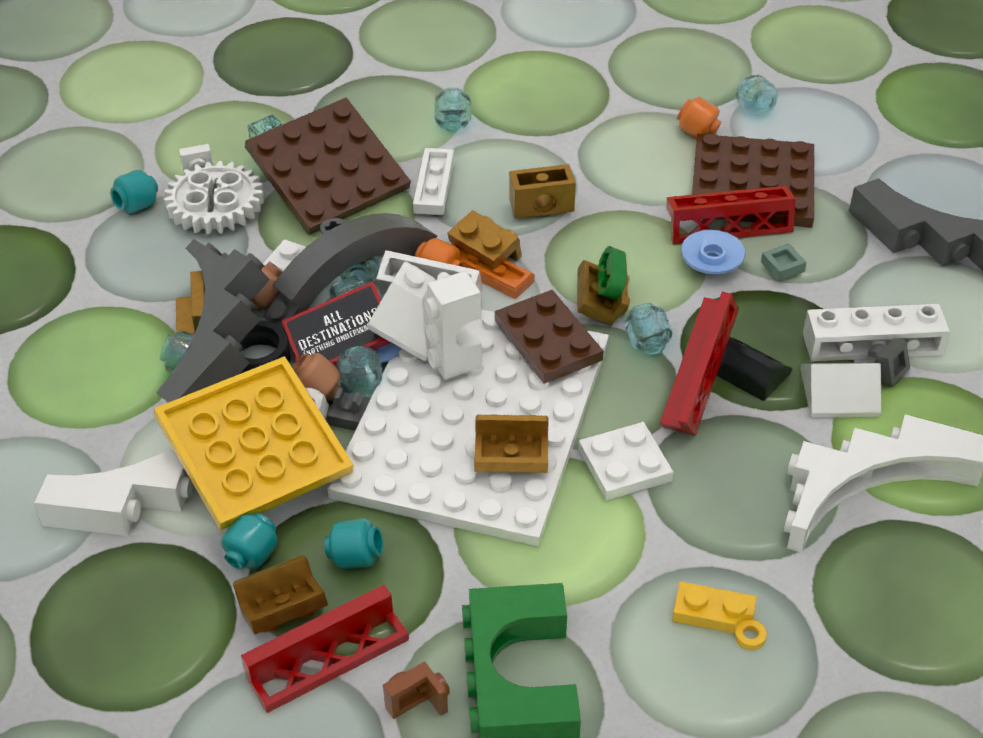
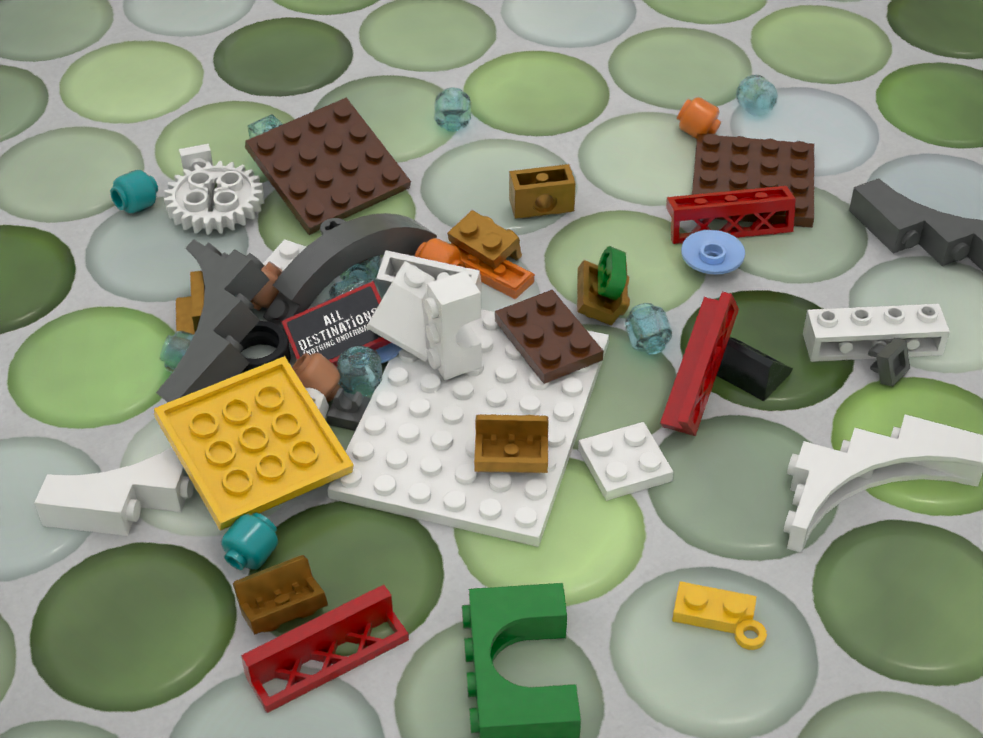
(354, 544): teal head -> none
(413, 687): dark orange bracket -> none
(433, 181): white plate -> none
(783, 262): sand green plate -> none
(842, 389): white slope -> none

